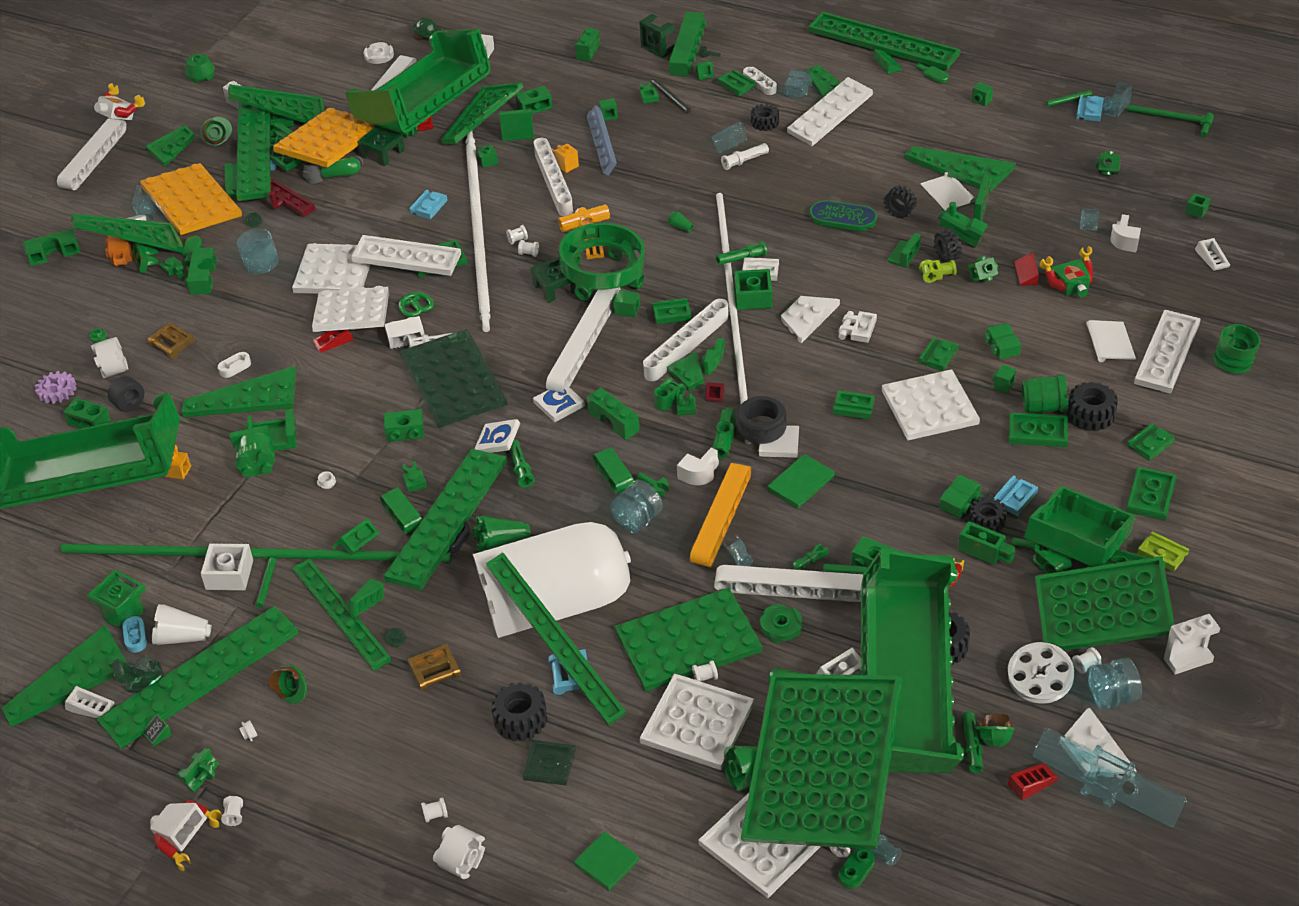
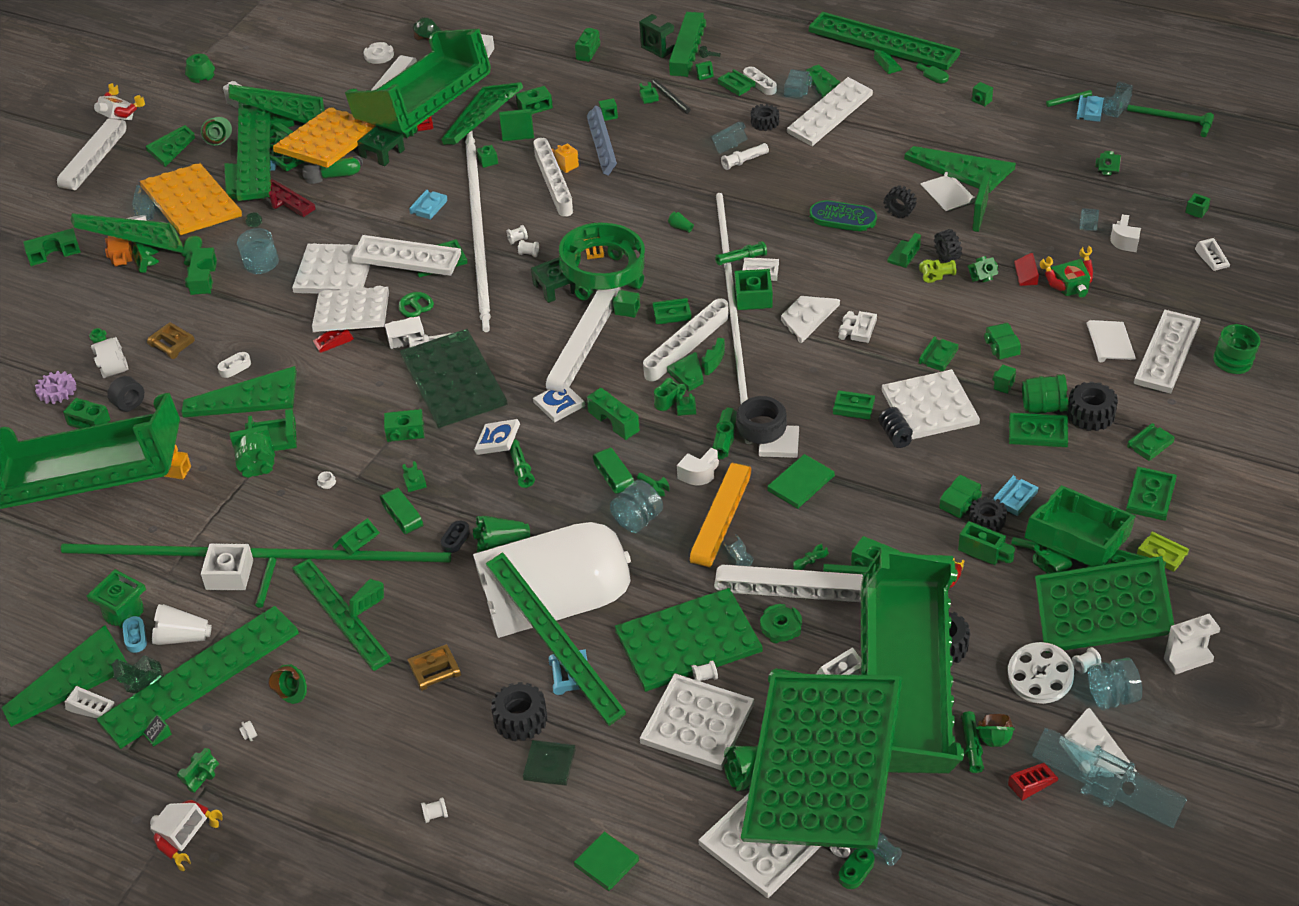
(173, 266): green plate -> none
(232, 811): white bush -> none
(395, 637): clear green plate -> none
(445, 519): green plate -> none
(459, 851): white brick -> none
(583, 216): light orange piece -> none
(715, 392): dark red slope -> none
(896, 427): none -> black piece
(966, 229): green piece -> none

